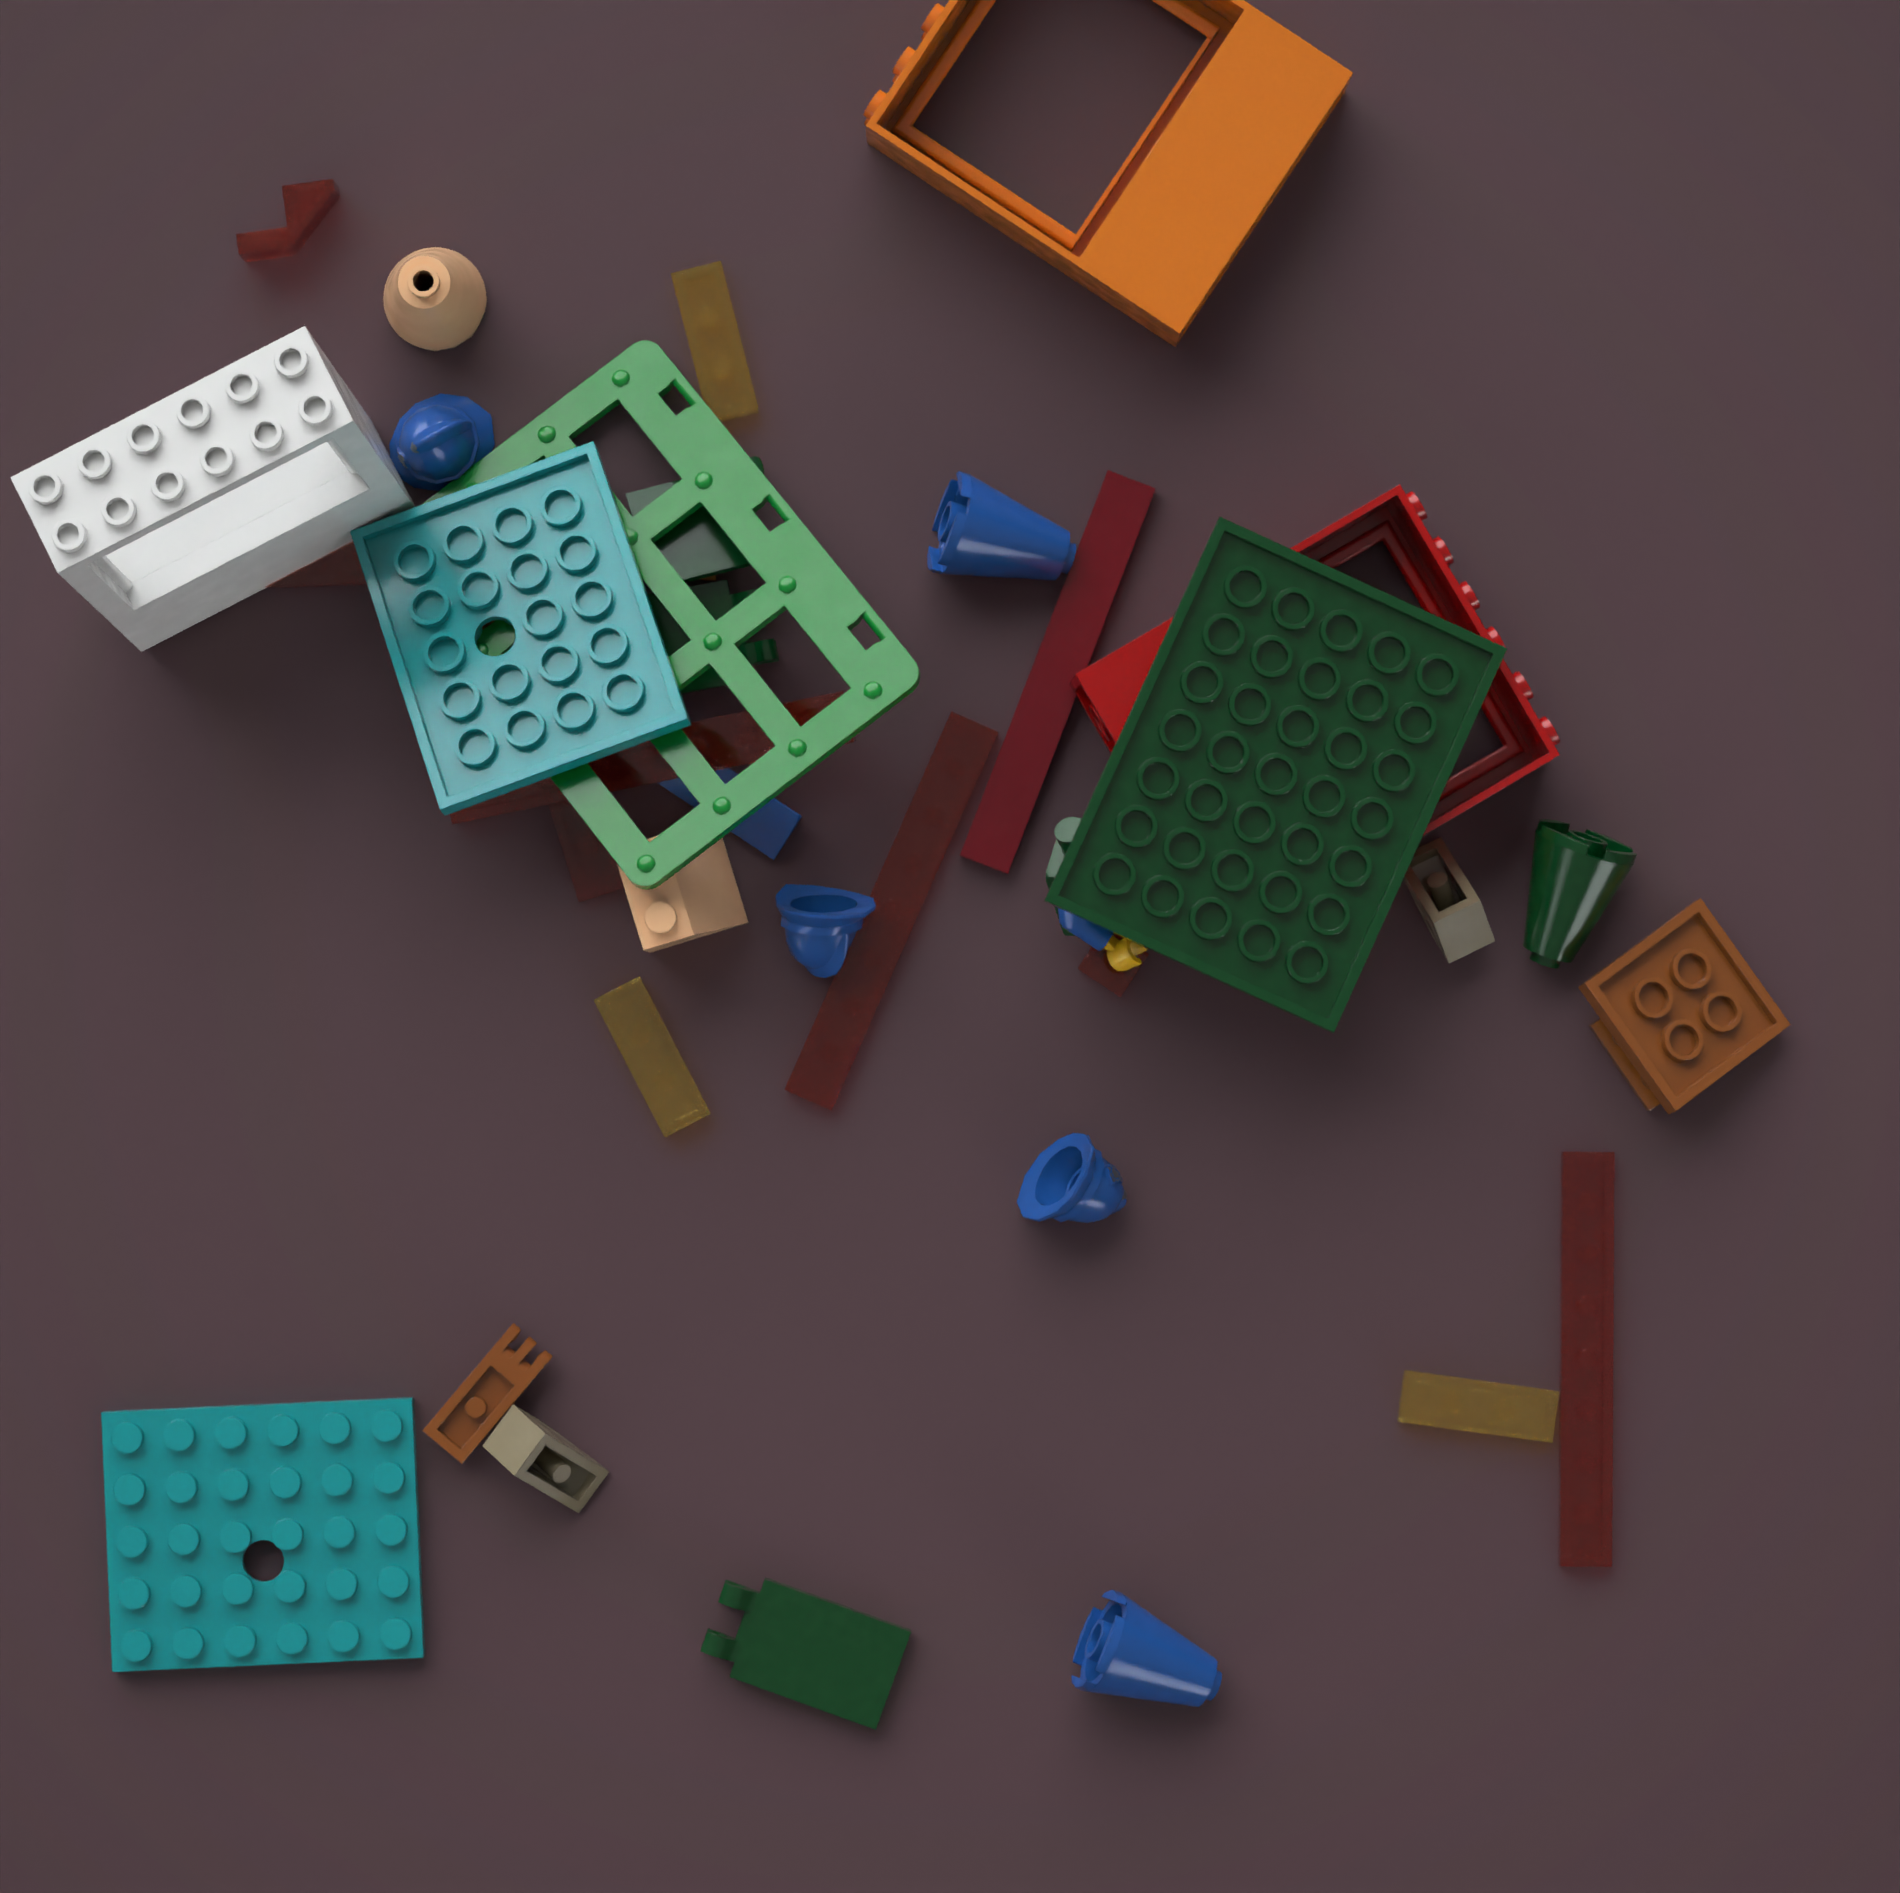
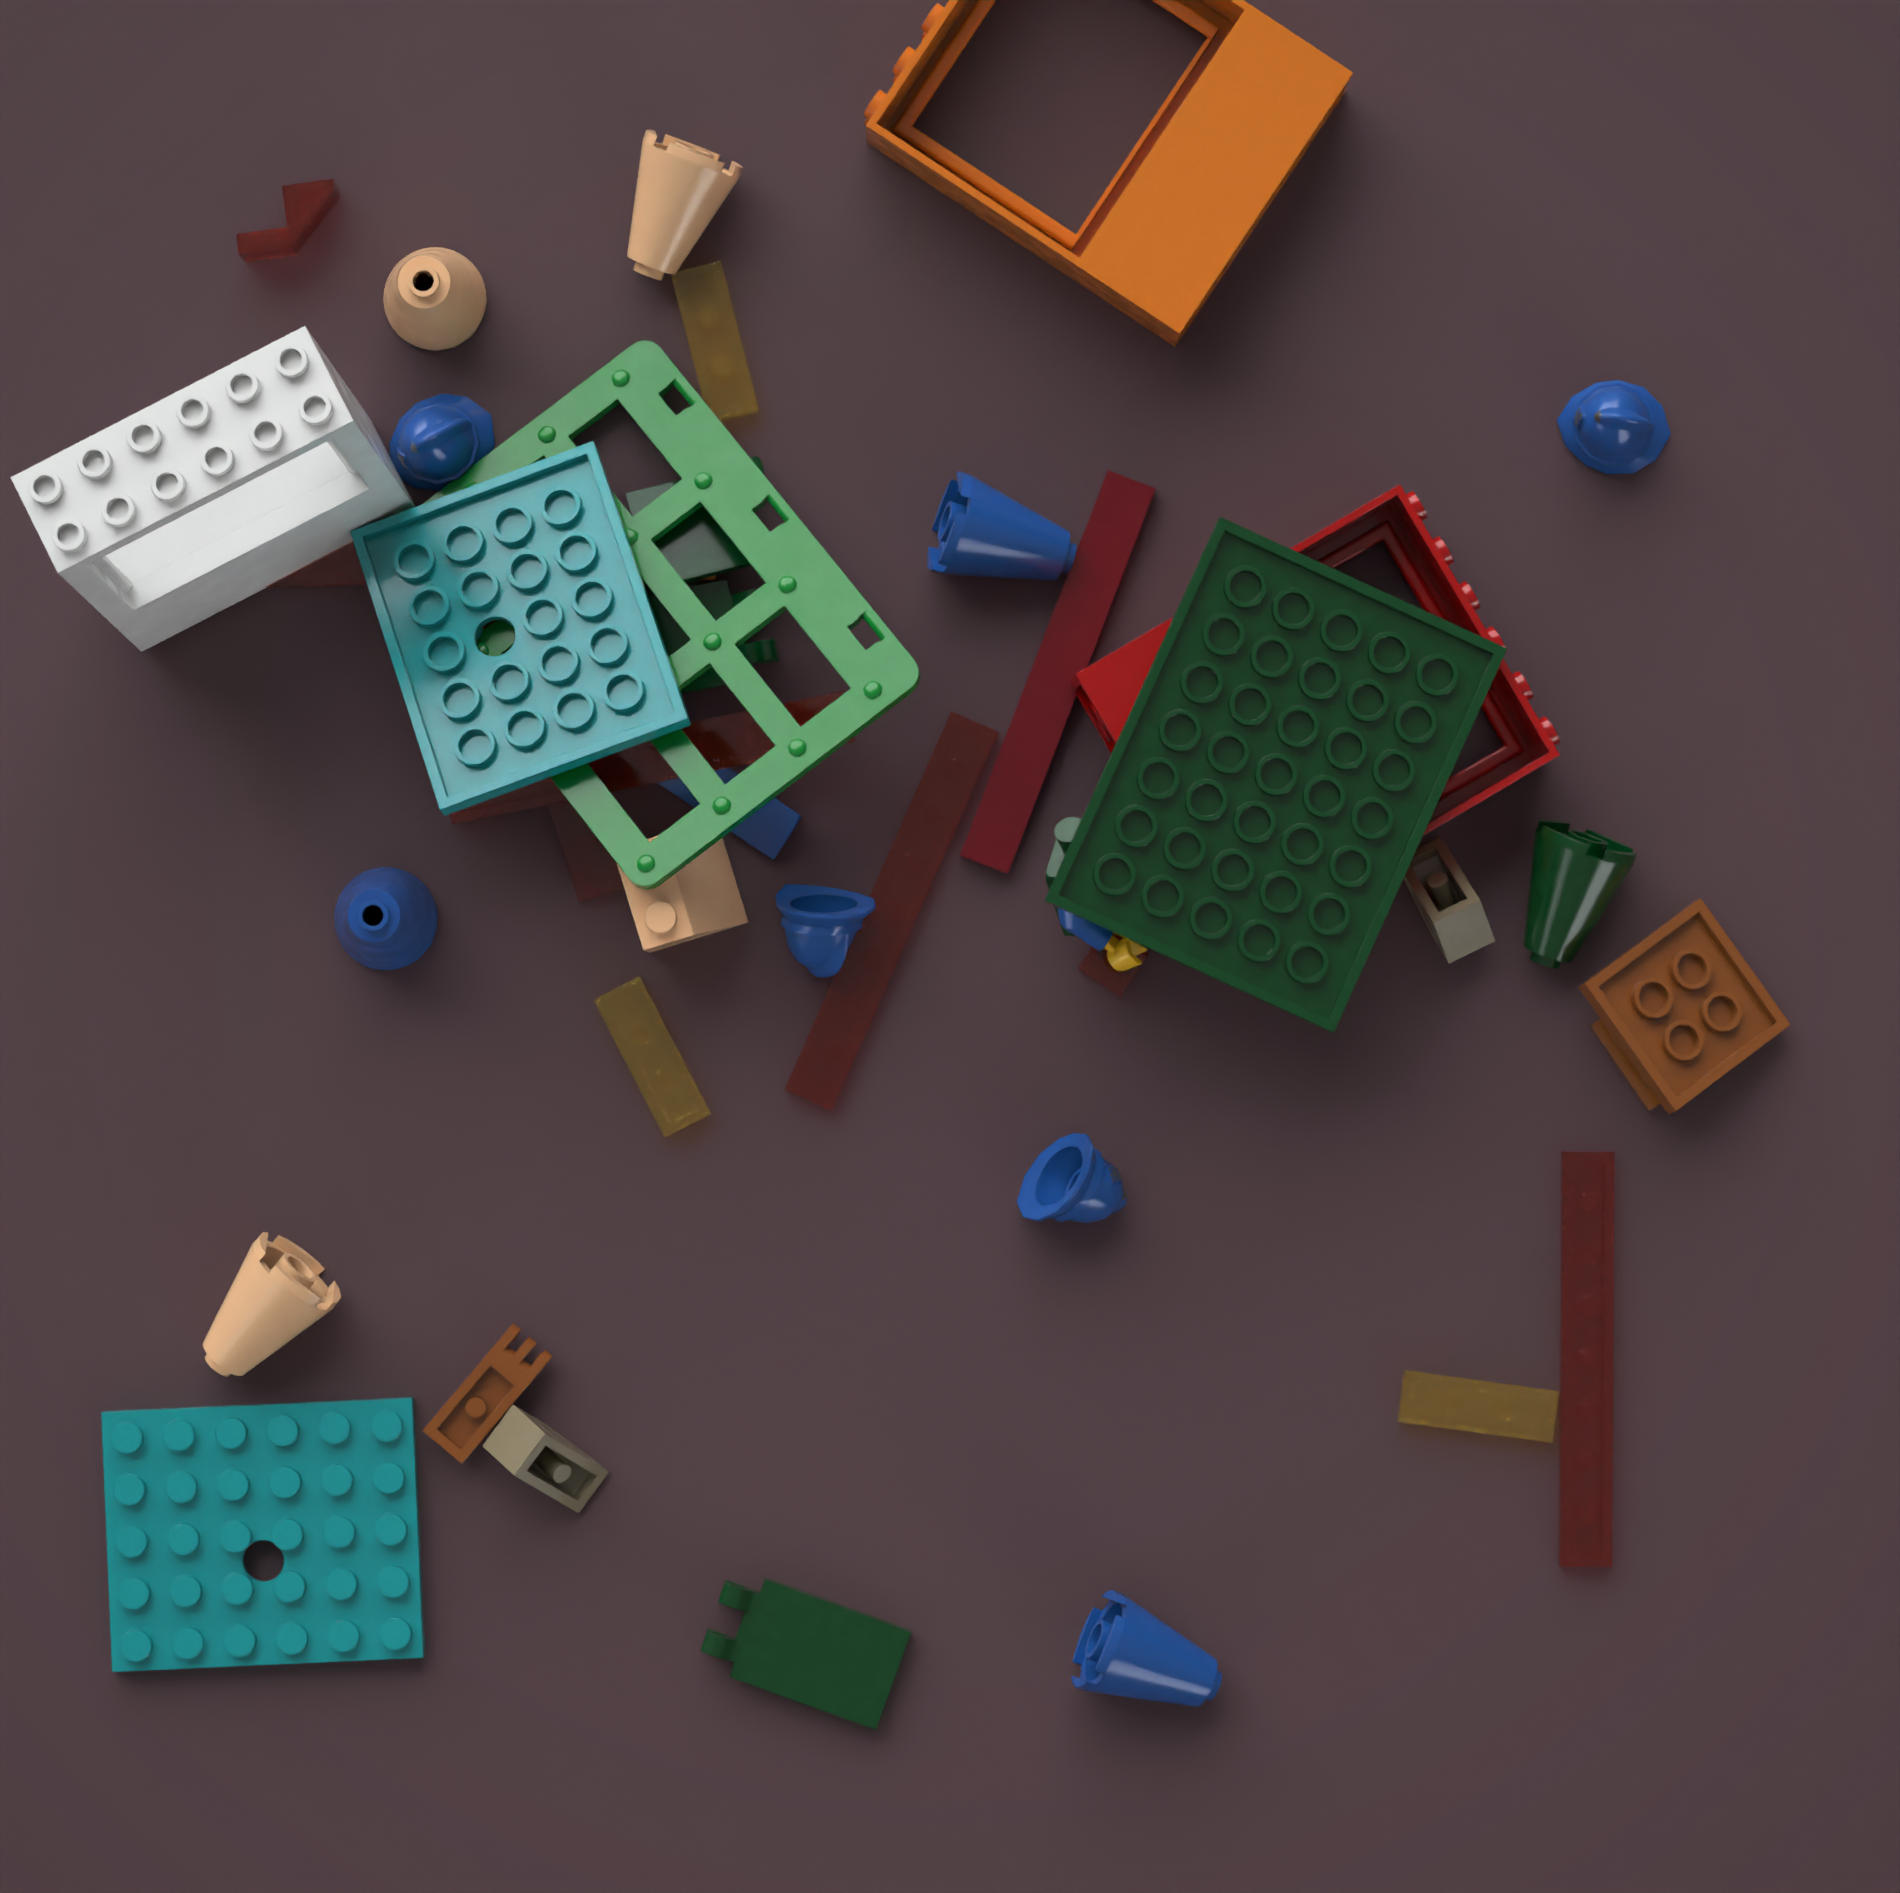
(267, 1305): none -> light nougat cone
(406, 924): none -> blue cone
(674, 202): none -> light nougat cone
(1614, 427): none -> blue piece

